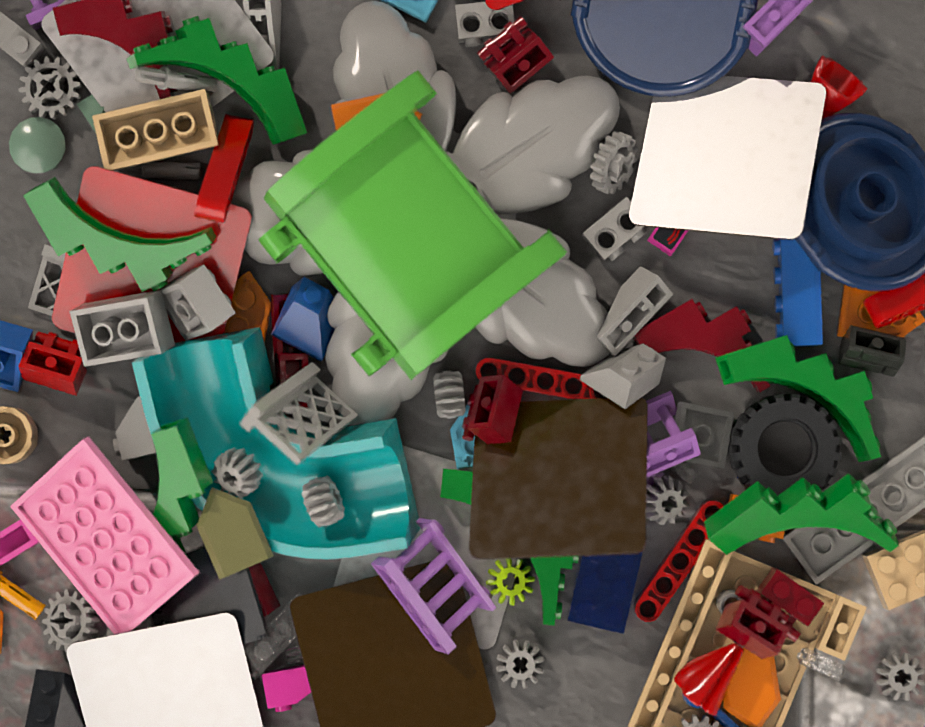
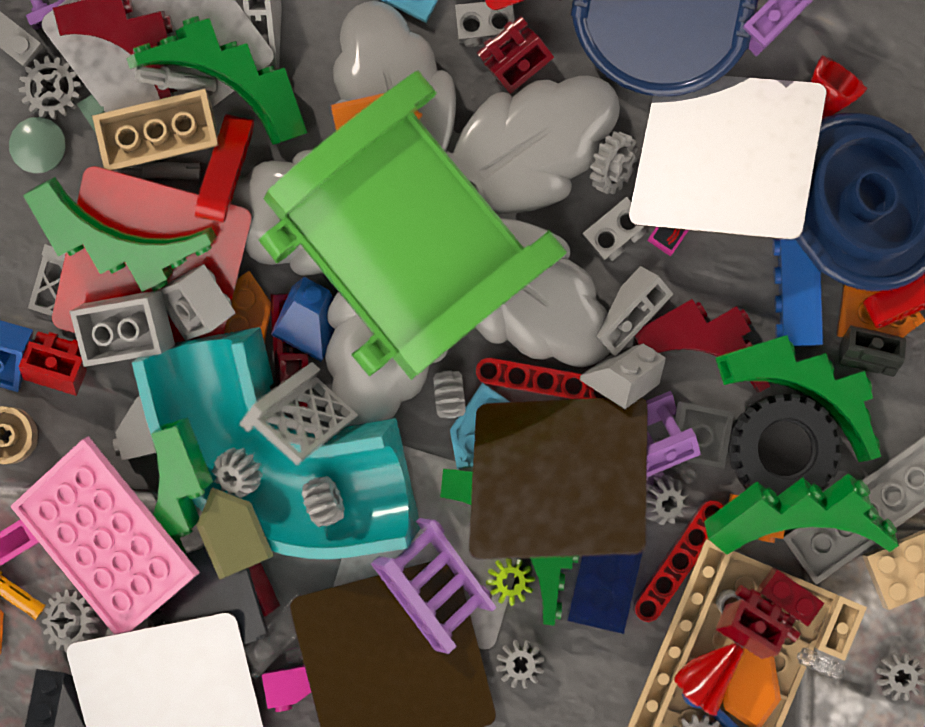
(492, 410): dark red brick -> none

